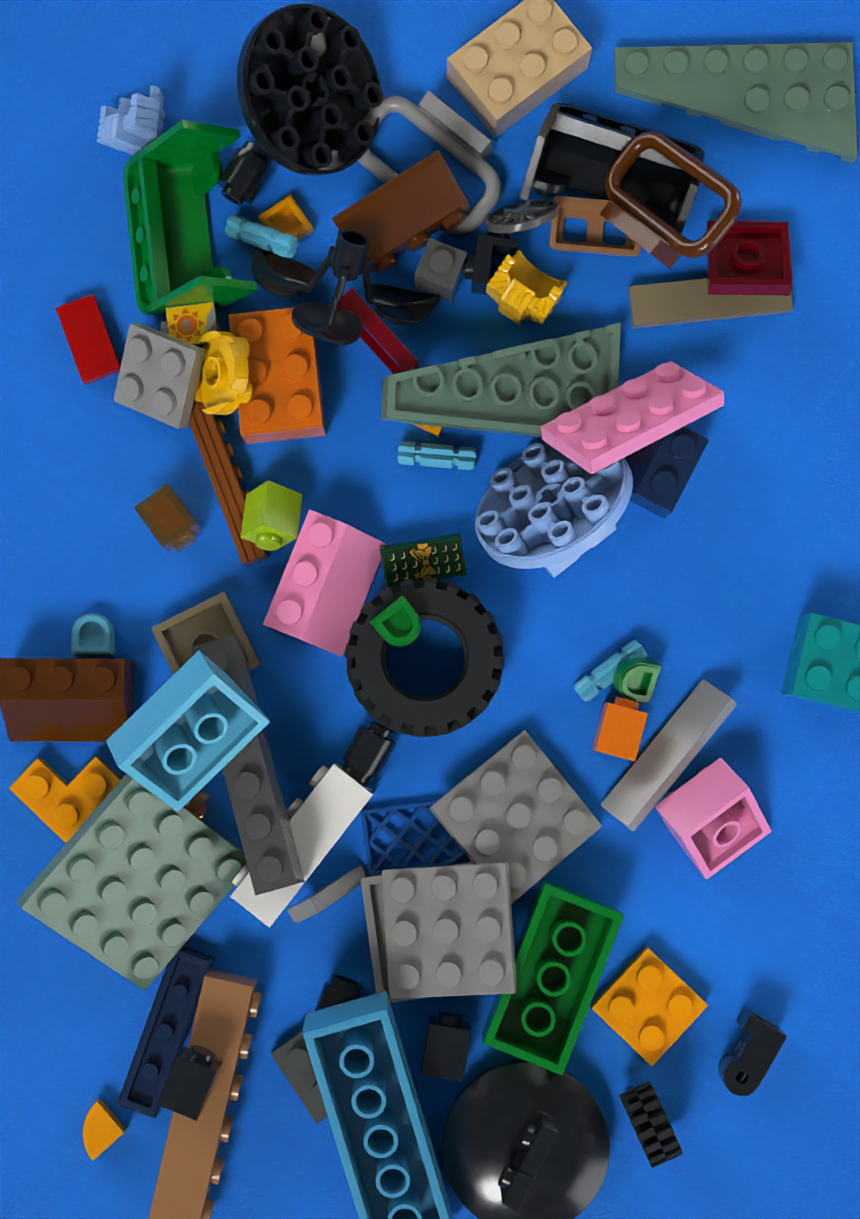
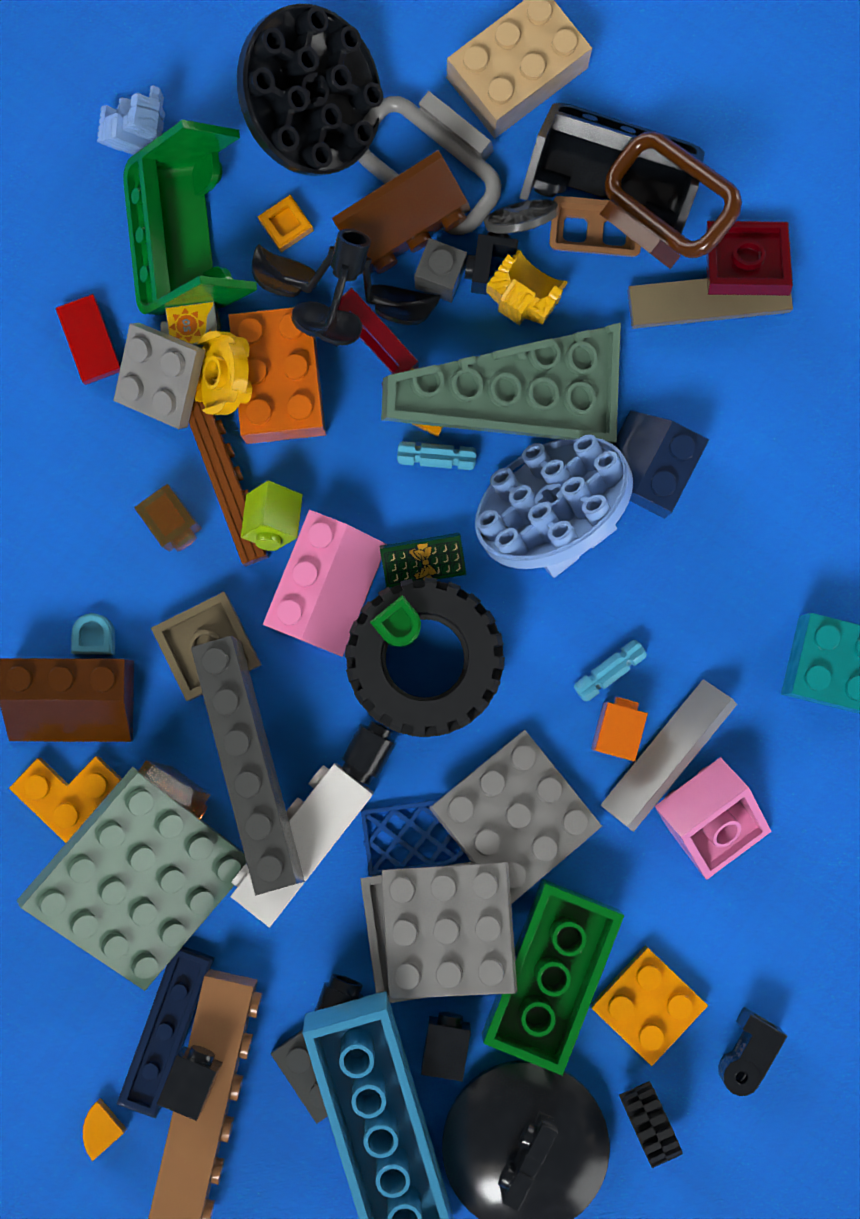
(186, 732): medium azure slope -> none
(245, 174): black brick -> none
(261, 236): medium azure axle -> none
(326, 895): light grey tile -> none
(631, 416): bright pink plate -> none
(636, 679): green tile -> none
(762, 89): sand green wing -> none

